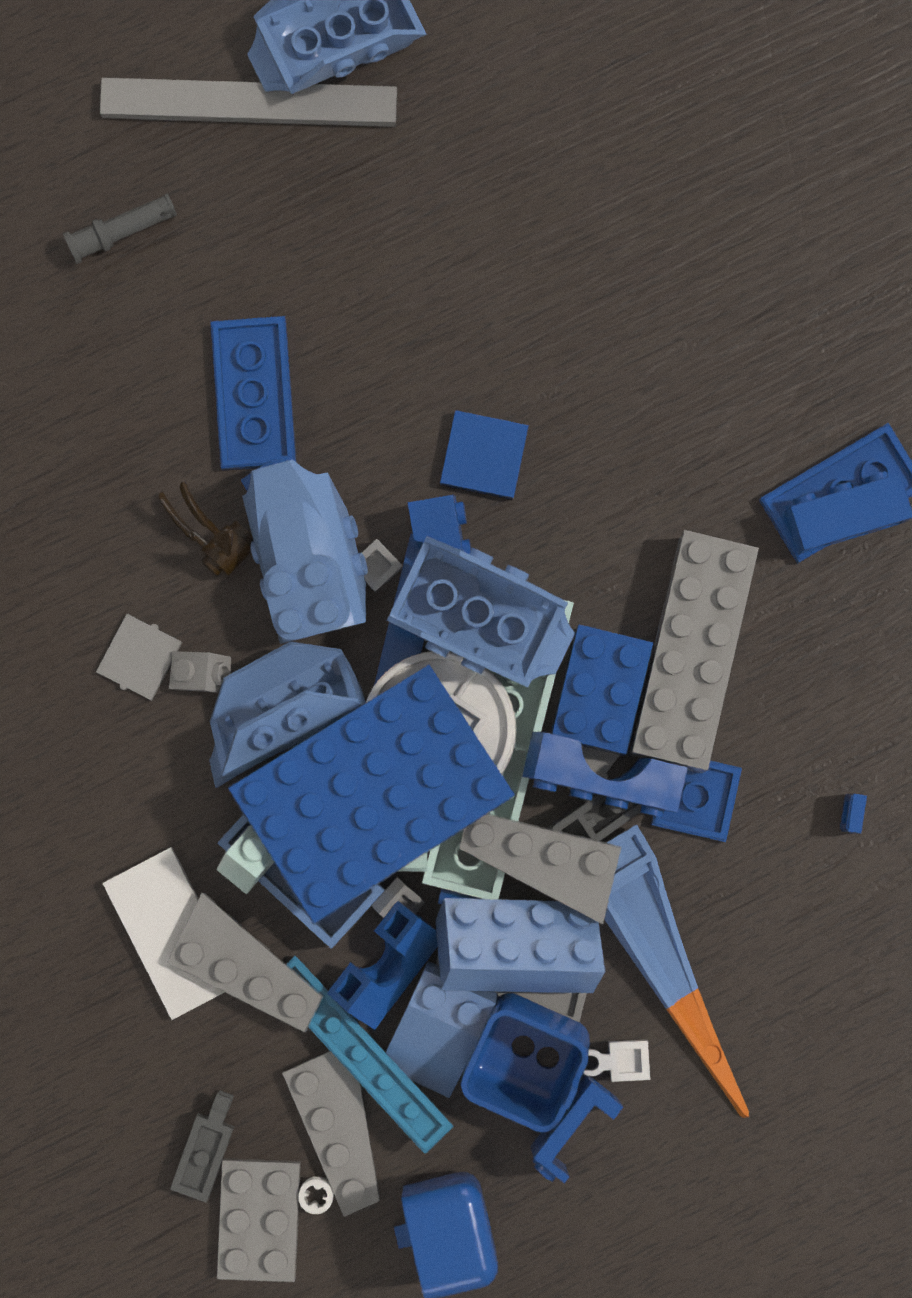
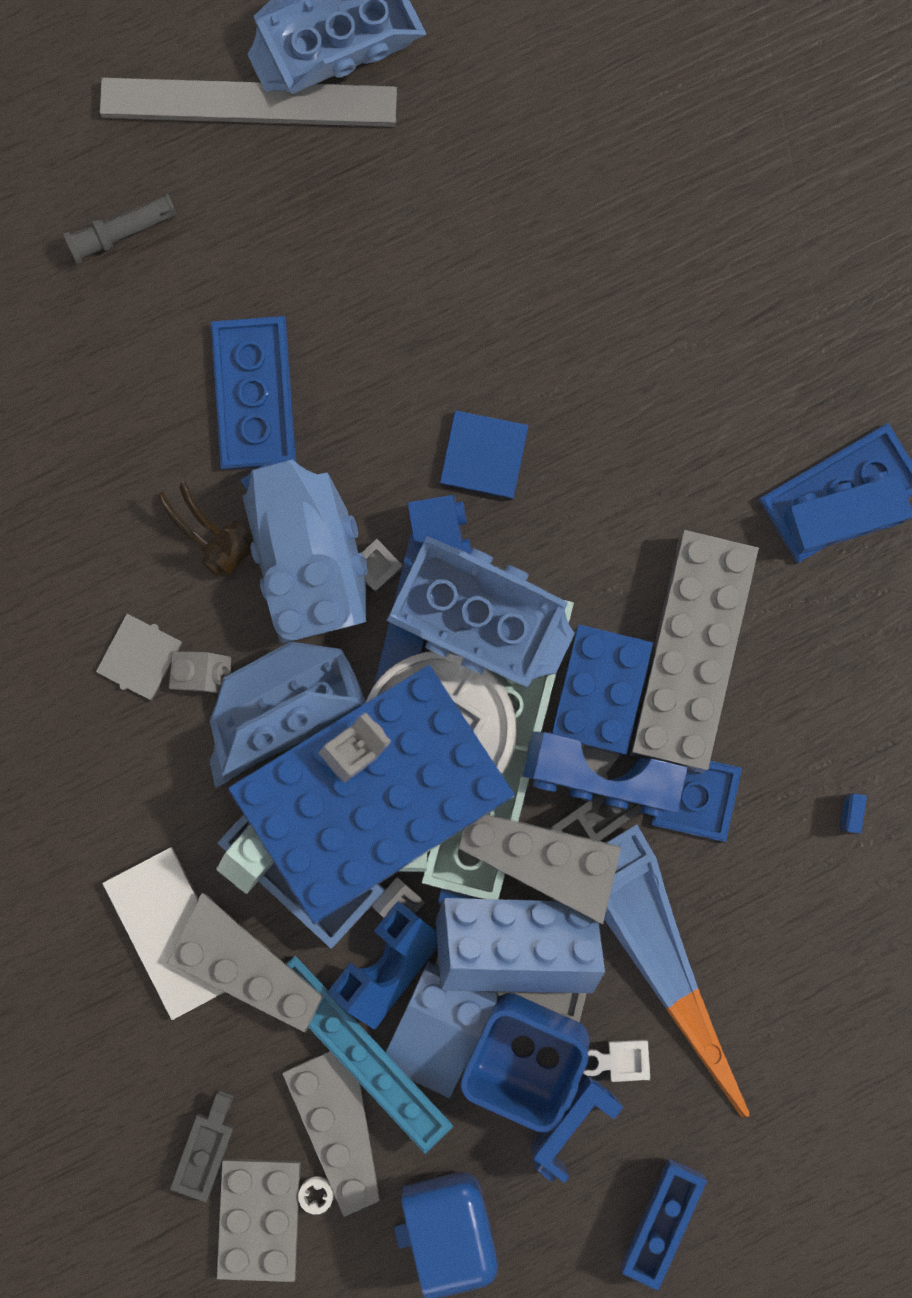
(355, 748): none -> light grey bracket
(663, 1224): none -> blue brick

